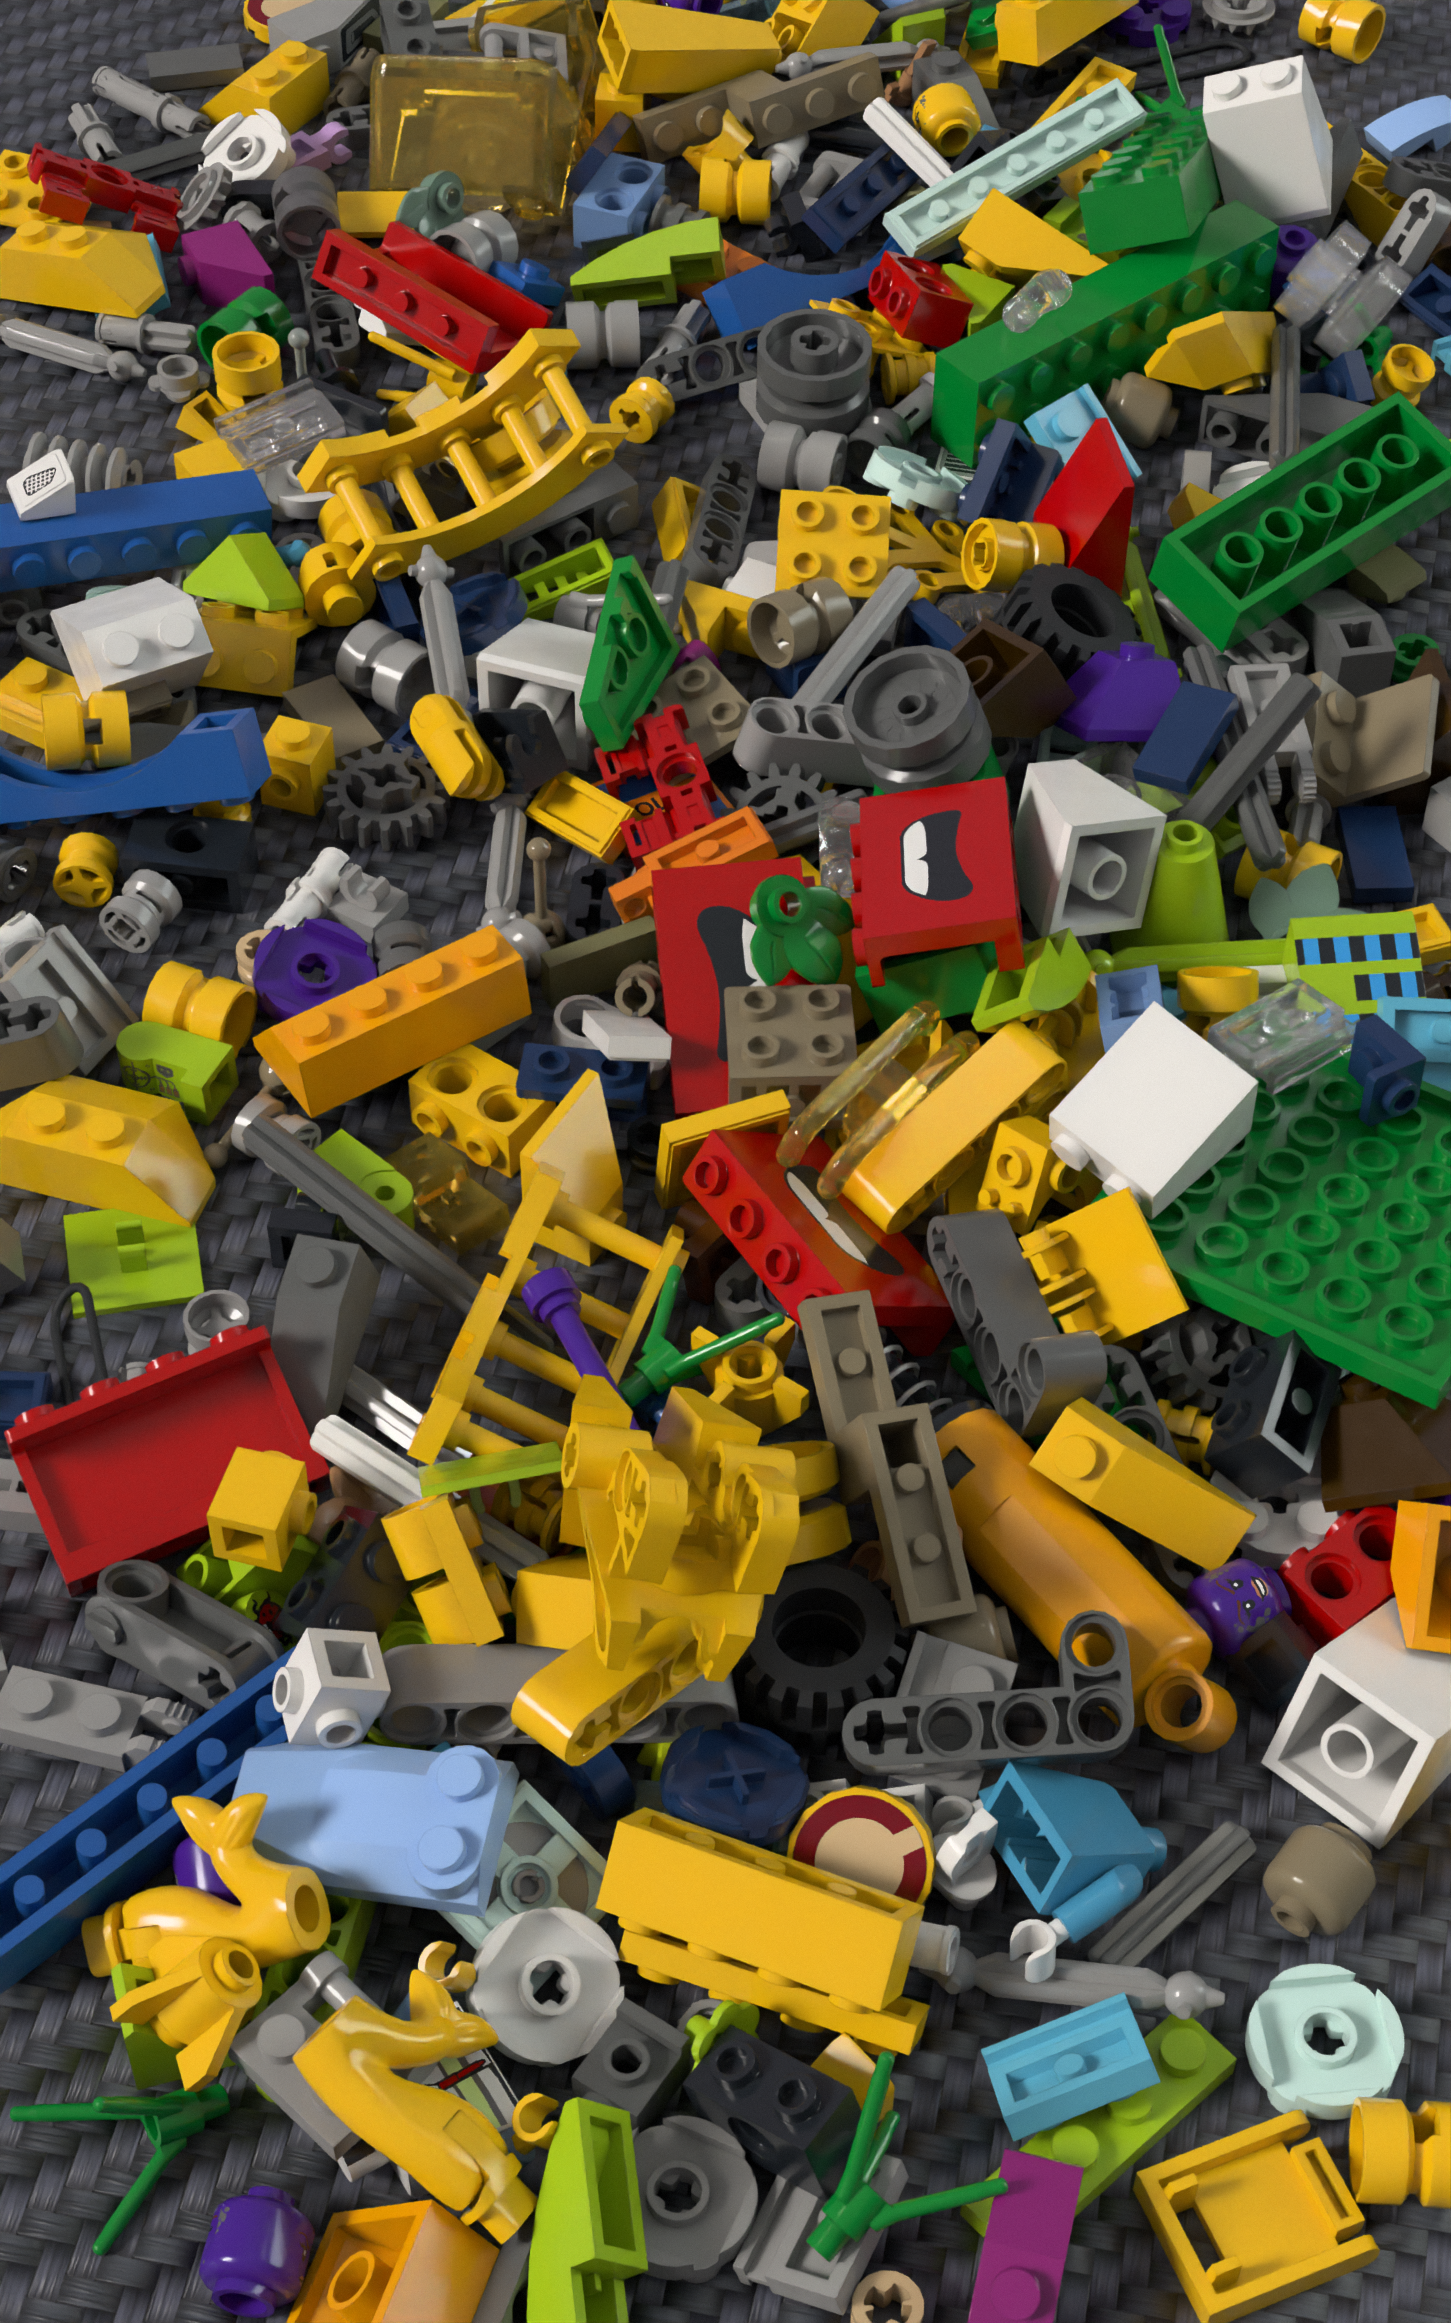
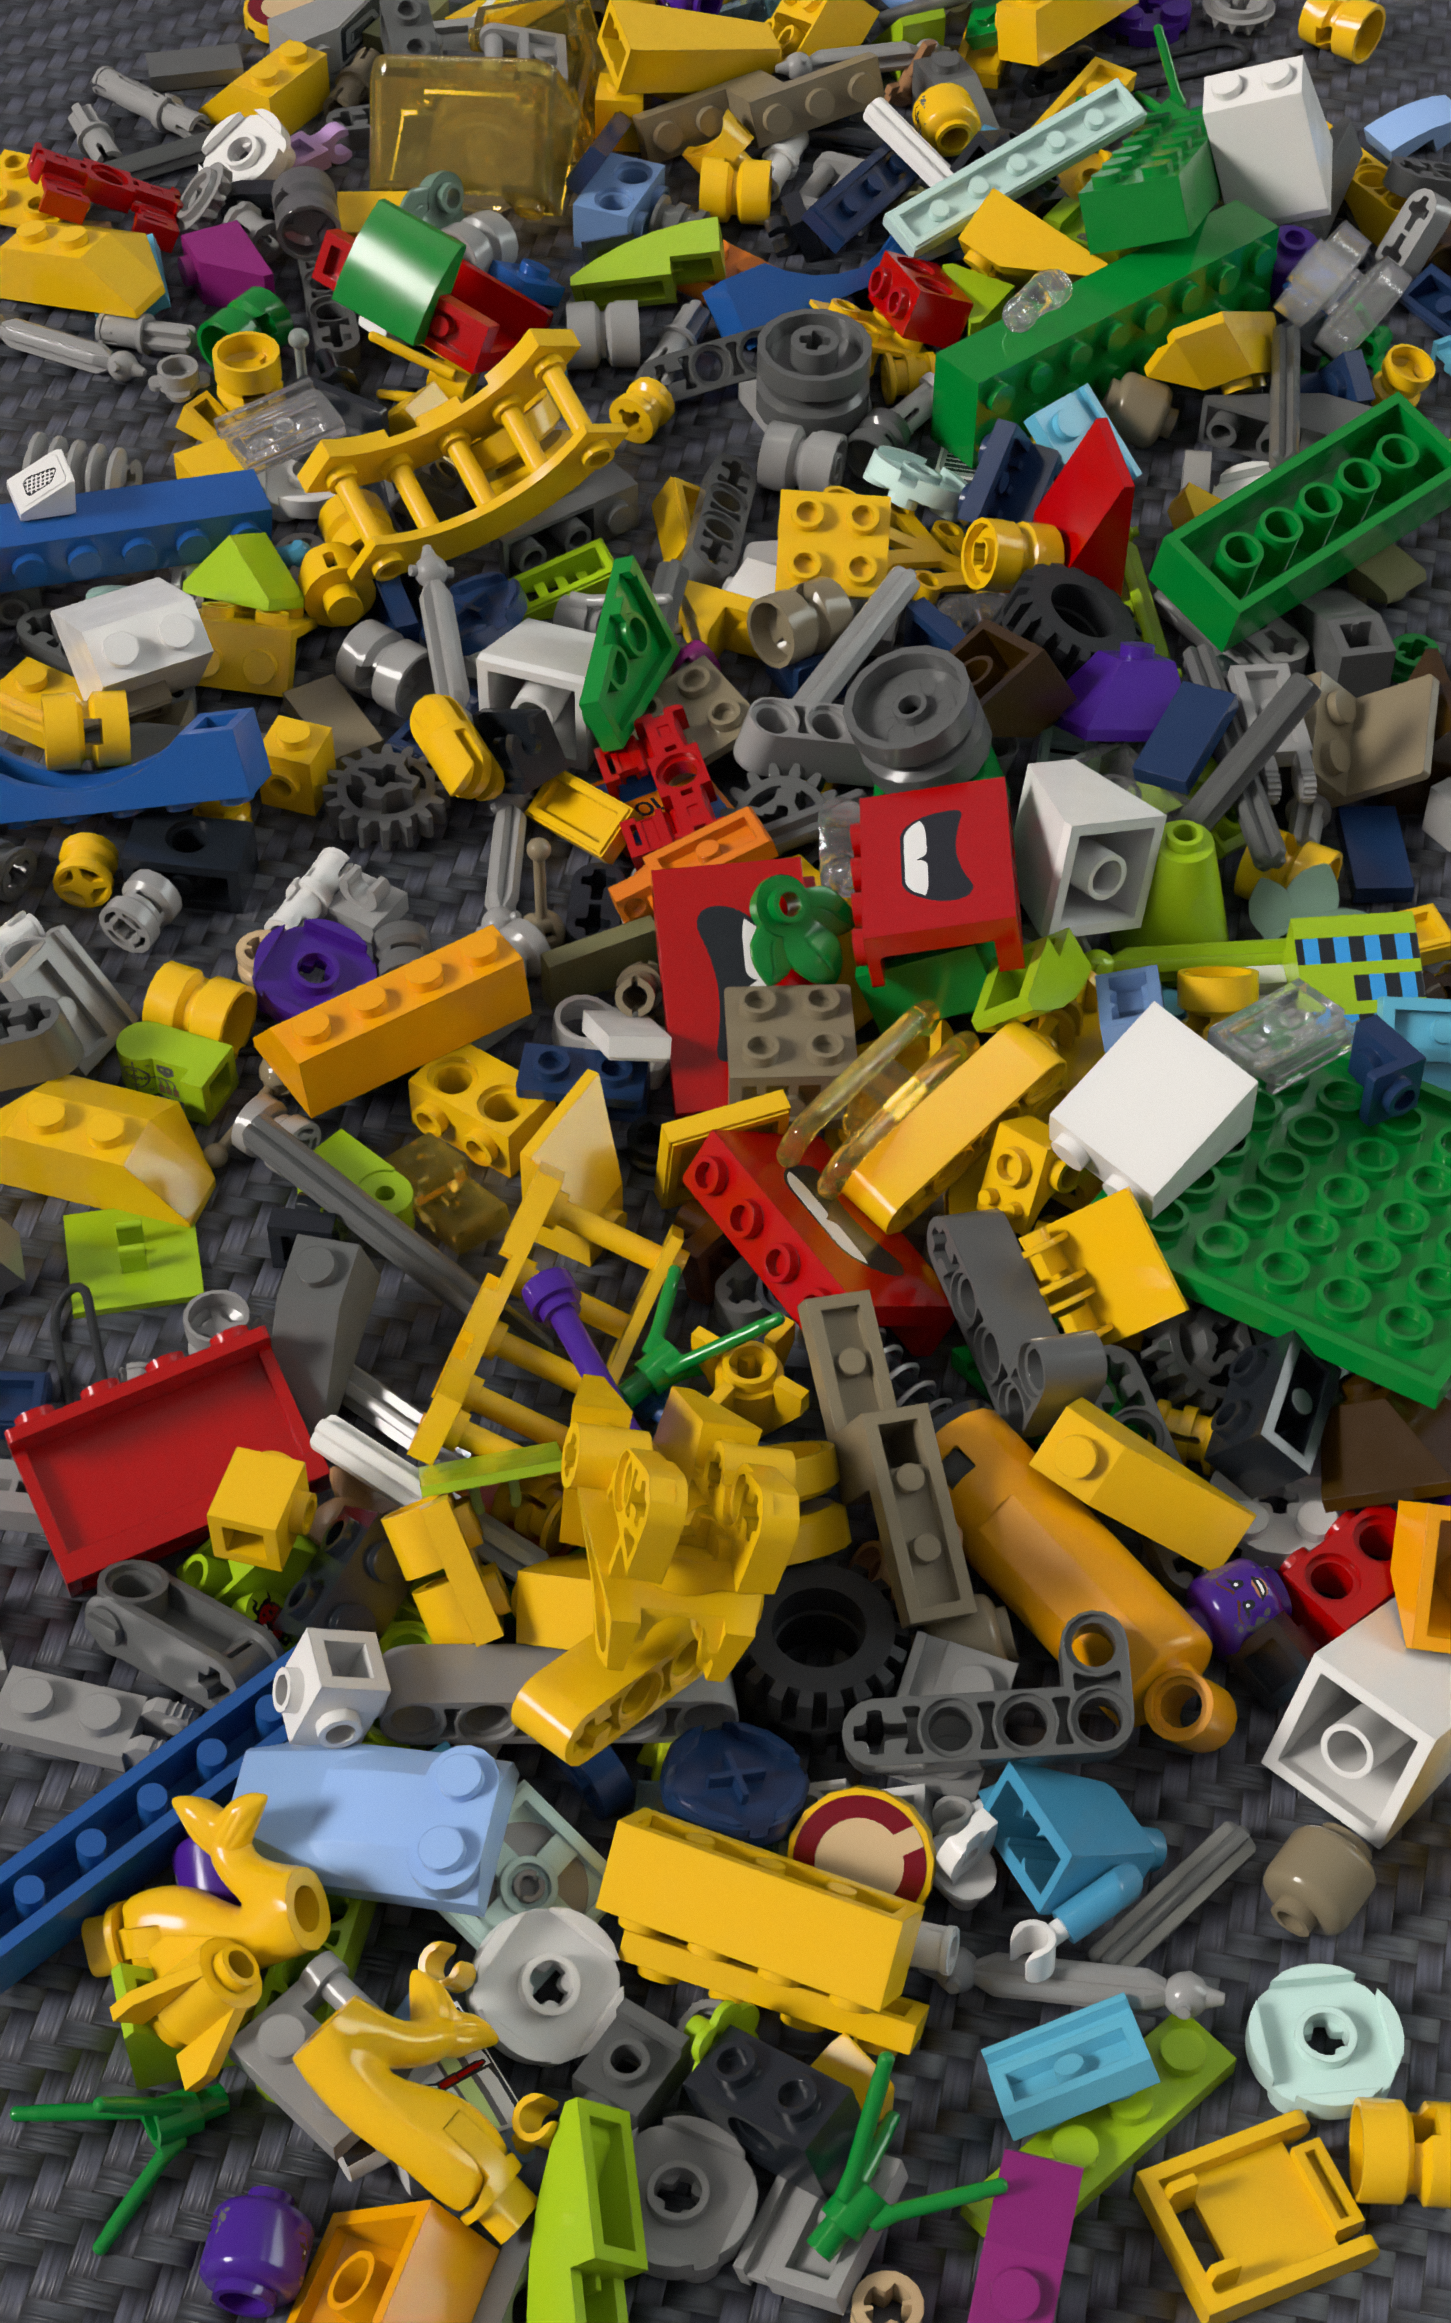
(398, 271): none -> green slope

